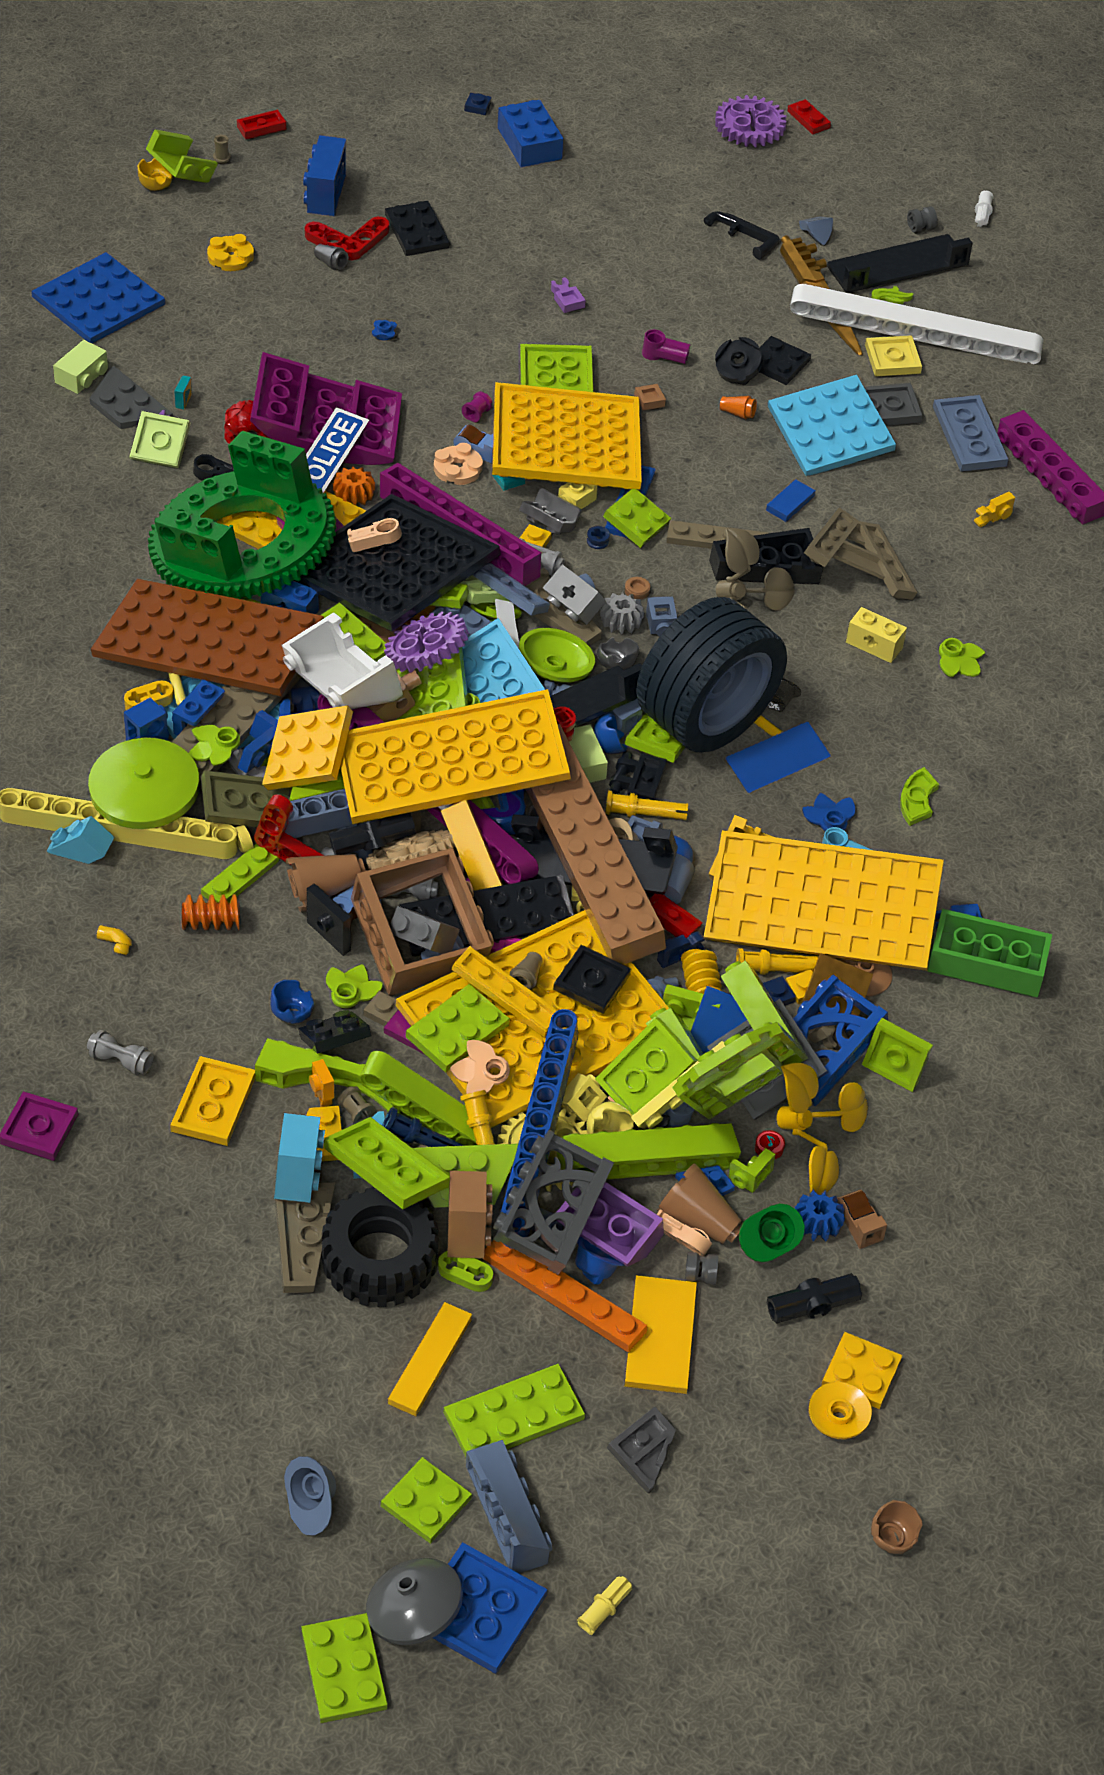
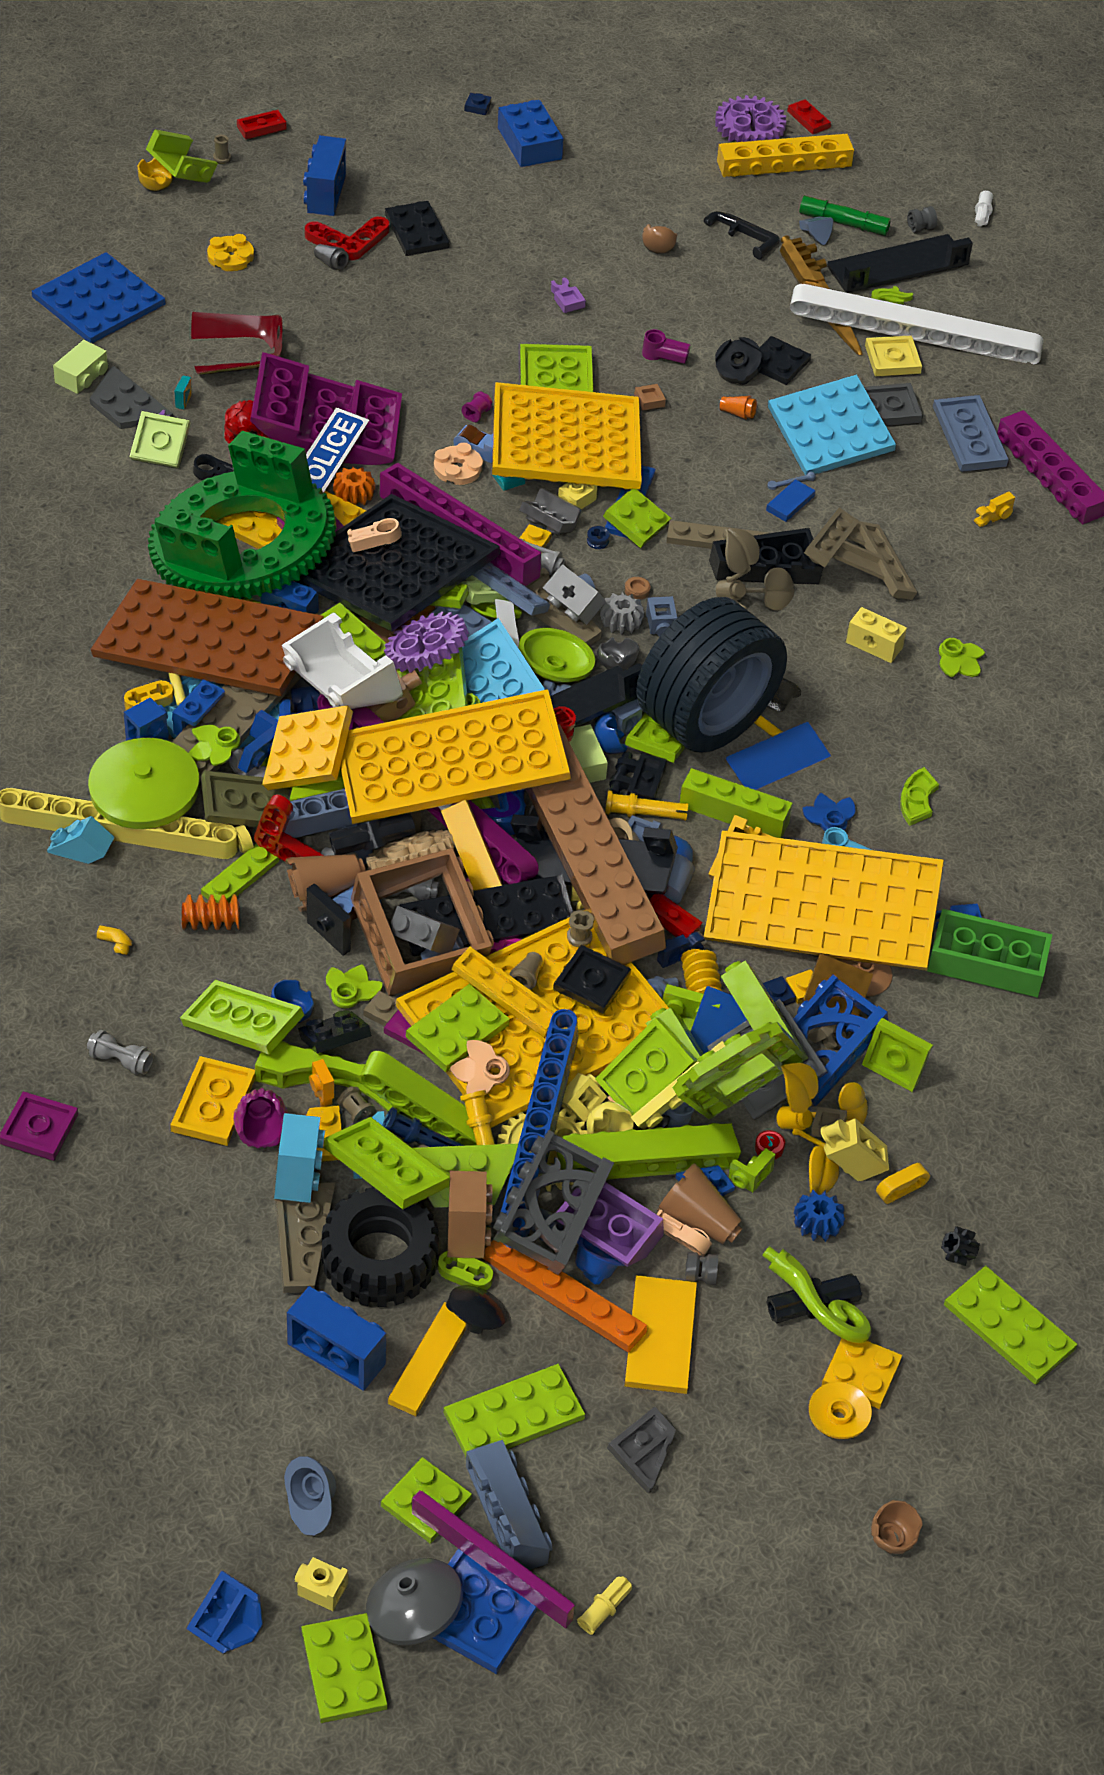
(228, 1615): none -> blue slope
(232, 326): none -> dark red piece
(242, 1016): none -> lime plate
(260, 1118): none -> magenta hair
(325, 1591): none -> light yellow brick
(336, 1337): none -> blue brick
(384, 329): blue plate -> none
(476, 1308): none -> black dish
(493, 1559): none -> magenta tile
(580, 931): none -> dark tan bush
(658, 238): none -> medium nougat hair
(724, 799): none -> lime brick
(765, 962): yellow pin -> none
(771, 1232): green piece -> none
(772, 485): none -> sand blue hinge
(785, 155): none -> yellow brick
(826, 1116): none -> dark tan plate
(838, 1311): none -> lime plant
(845, 215): none -> green piece
(855, 1149): none -> light yellow brick
(862, 1219): medium nougat leg -> none
(902, 1182): none -> yellow beam
(960, 1246): none -> black gear
(1010, 1325): none -> lime plate

